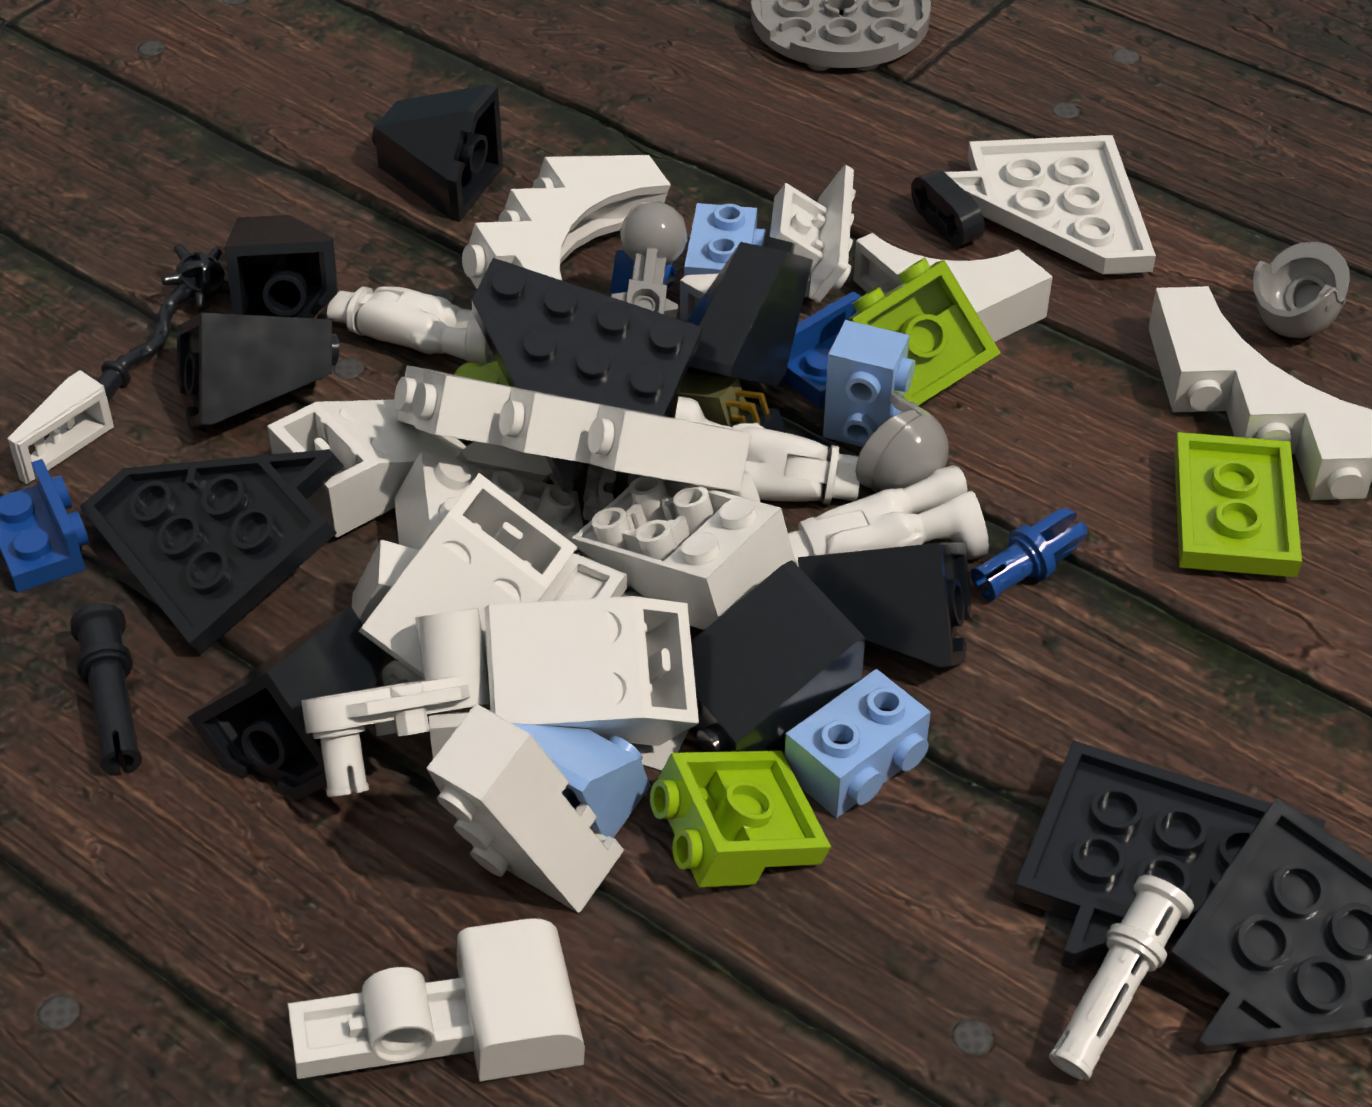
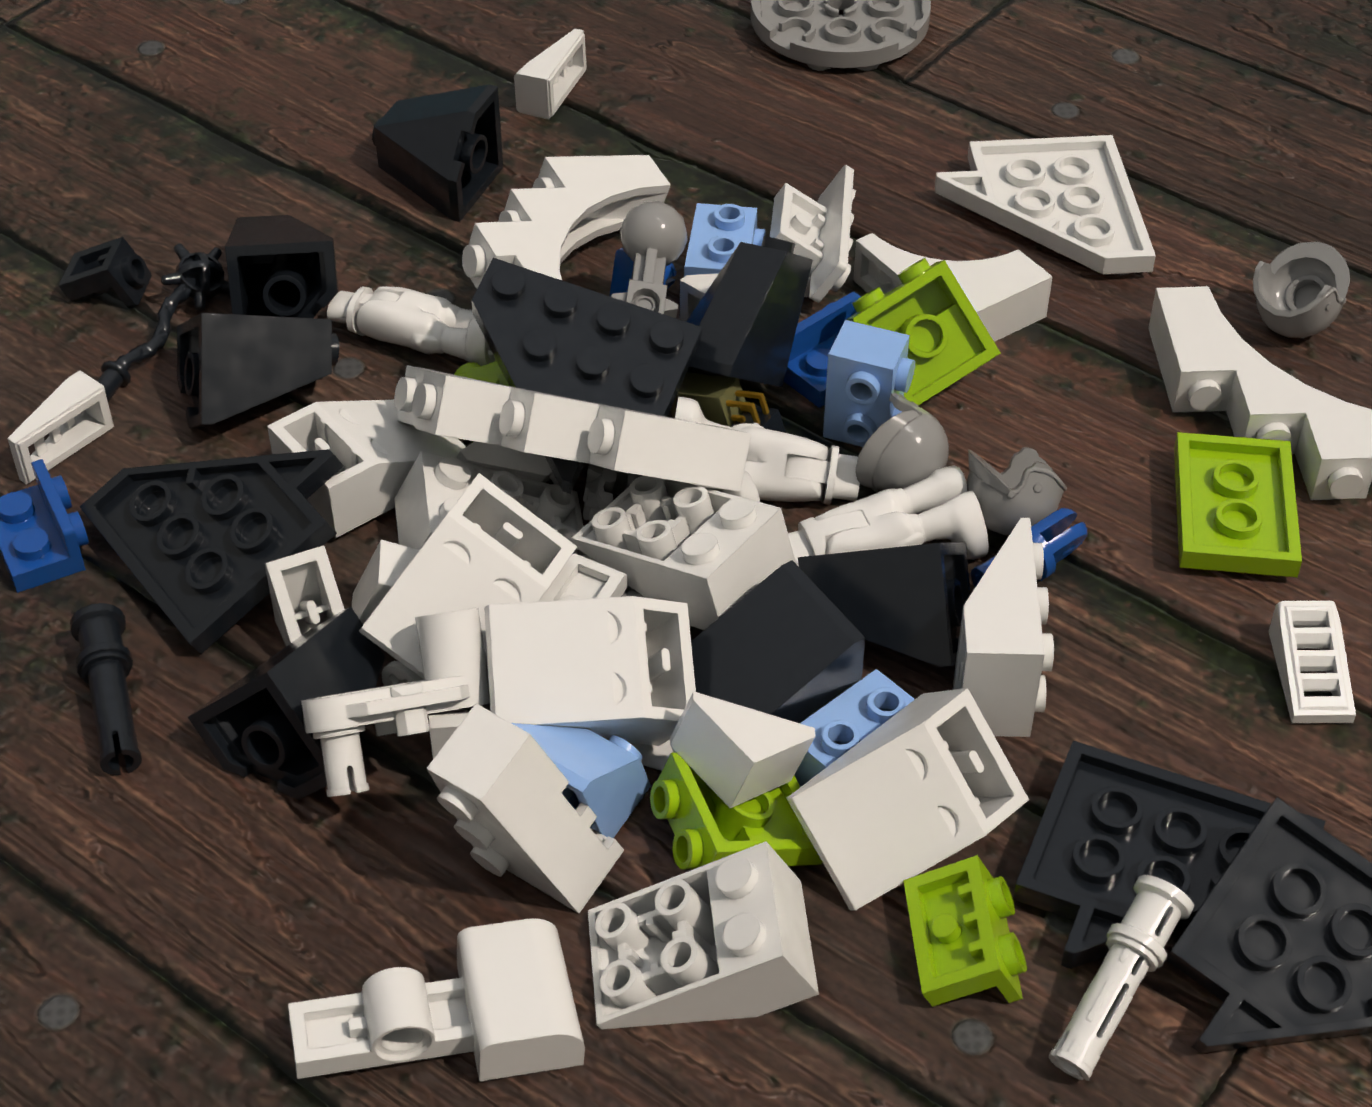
(107, 267): none -> black bracket
(302, 592): none -> white slope
(551, 76): none -> white slope
(704, 945): none -> white slope
(739, 748): none -> white slope
(908, 796): none -> white slope
(947, 208): black beam -> none
(963, 932): none -> lime bracket
(1003, 638): none -> white slope
(1021, 491): none -> light grey helmet
(1312, 627): none -> white slope

